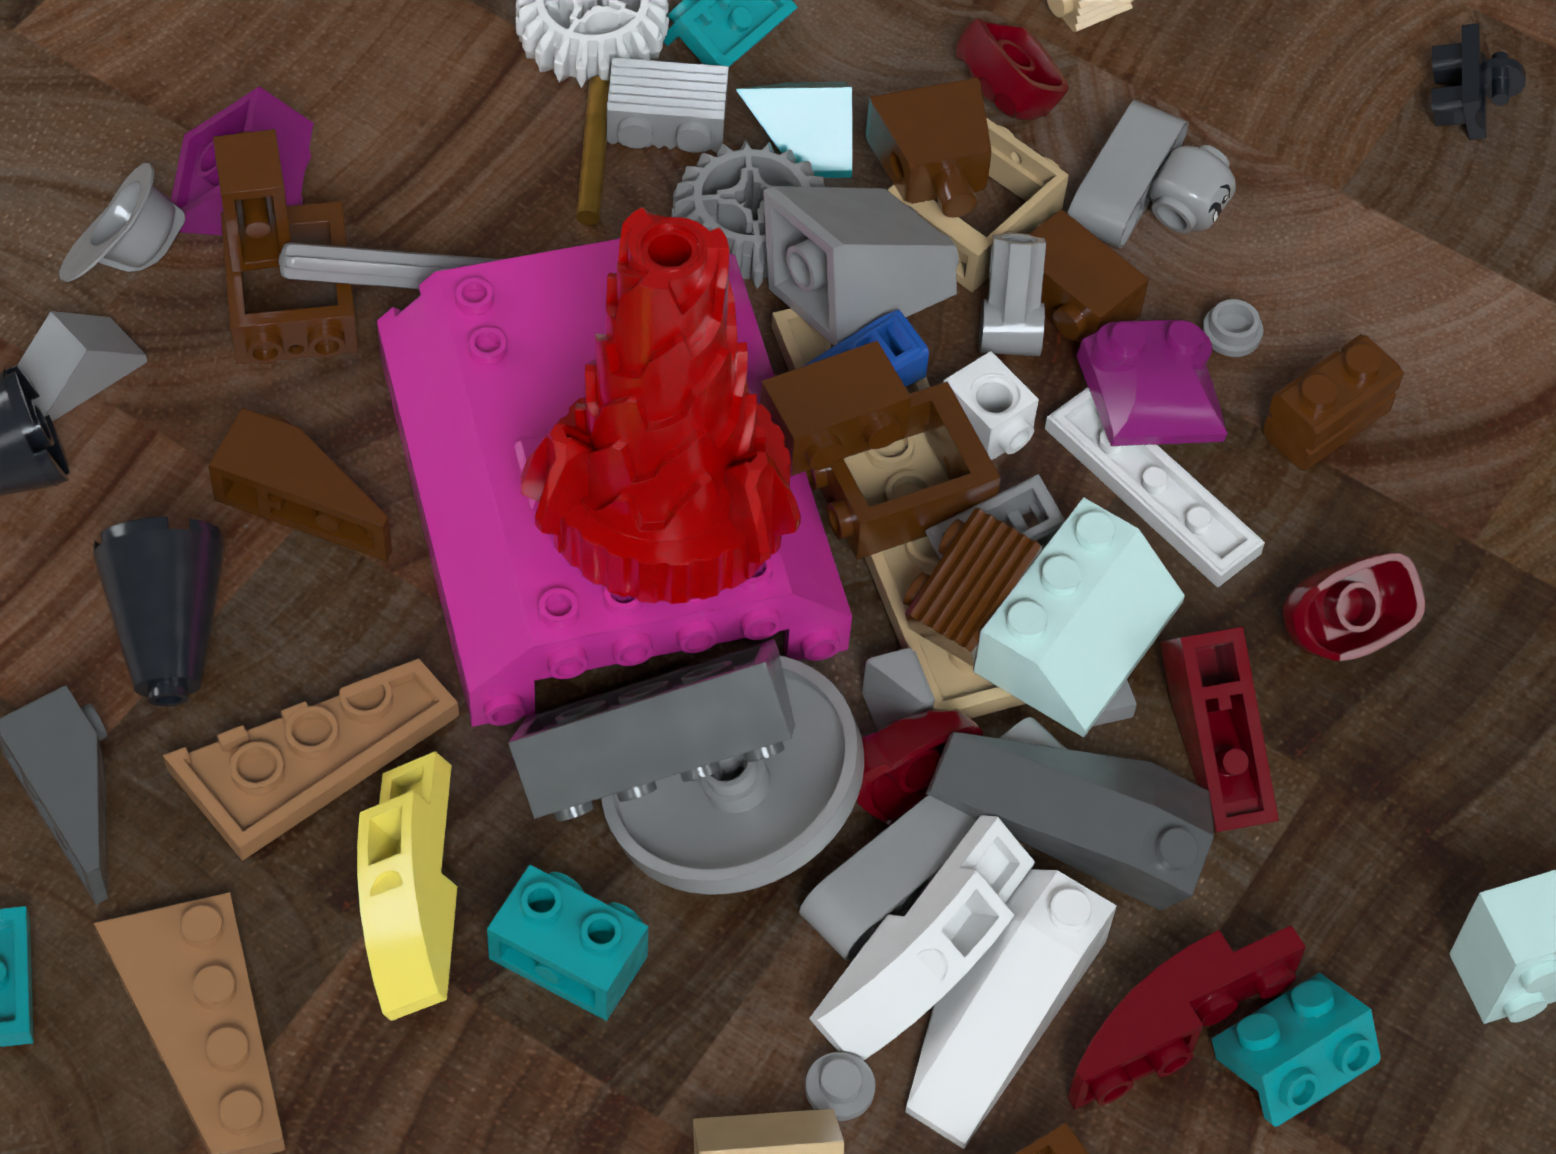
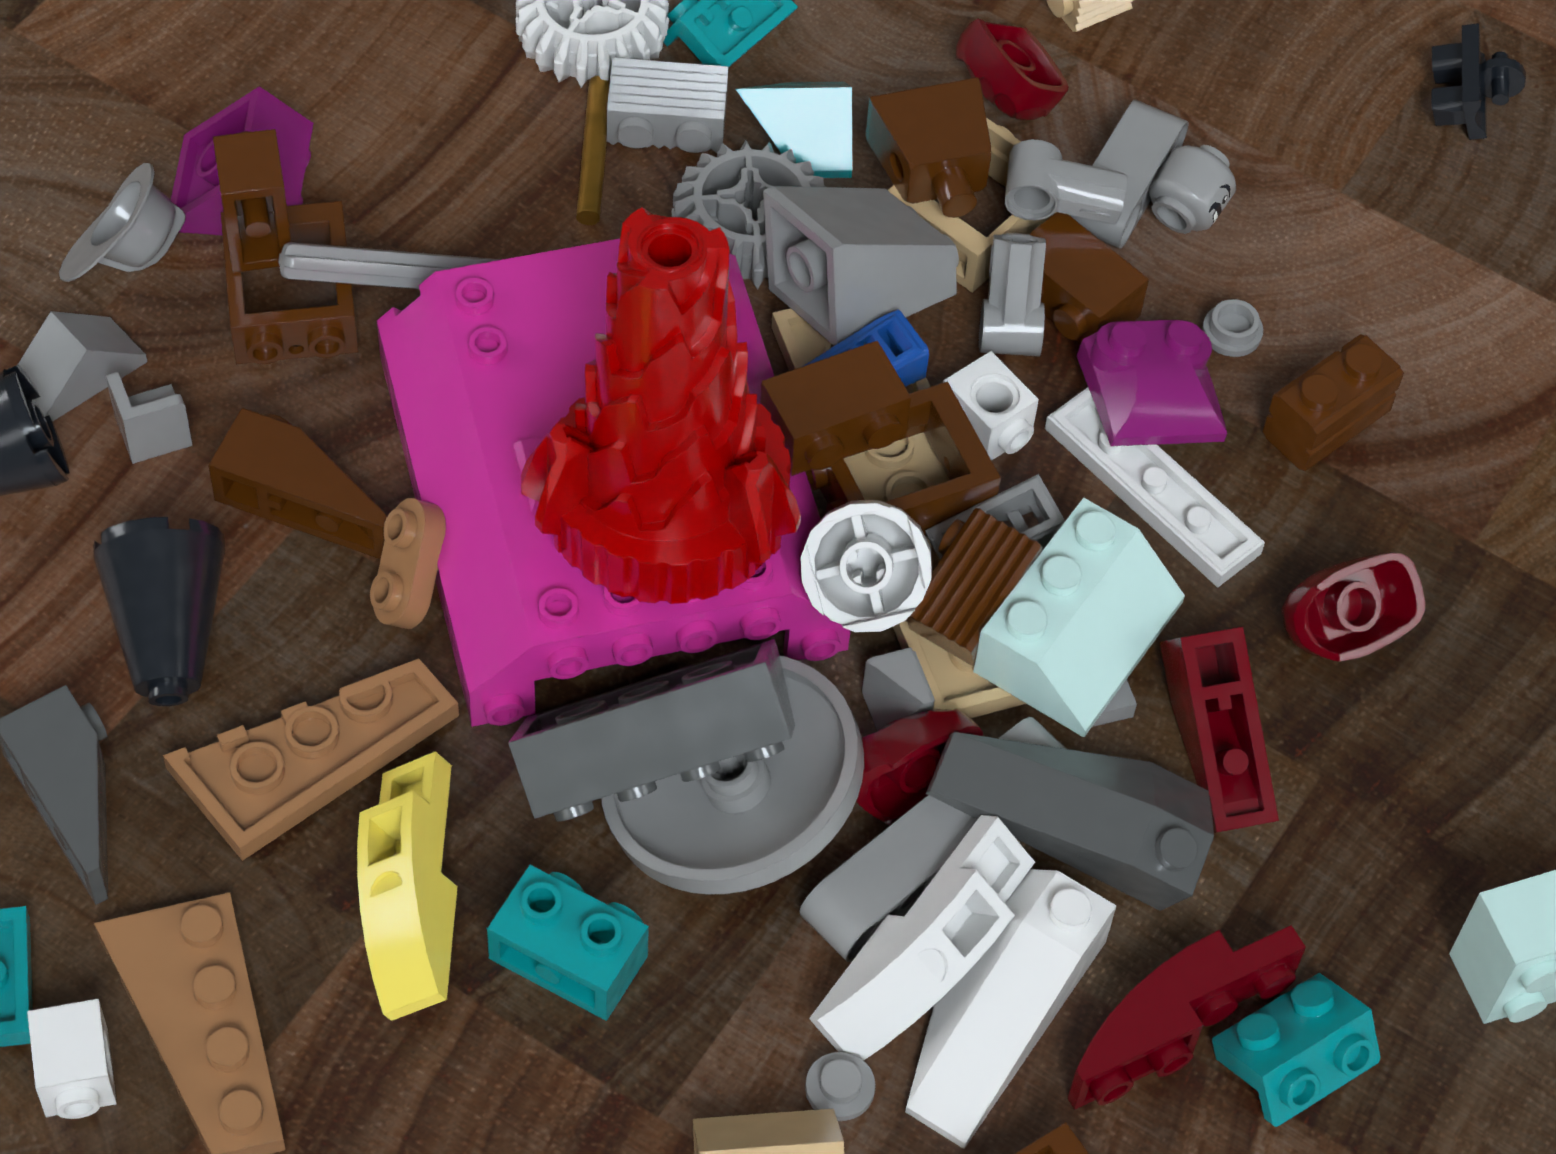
(71, 1059): none -> white brick
(149, 421): none -> light grey panel
(408, 563): none -> medium nougat plate
(866, 565): none -> white cylinder
(1046, 184): none -> light grey piece

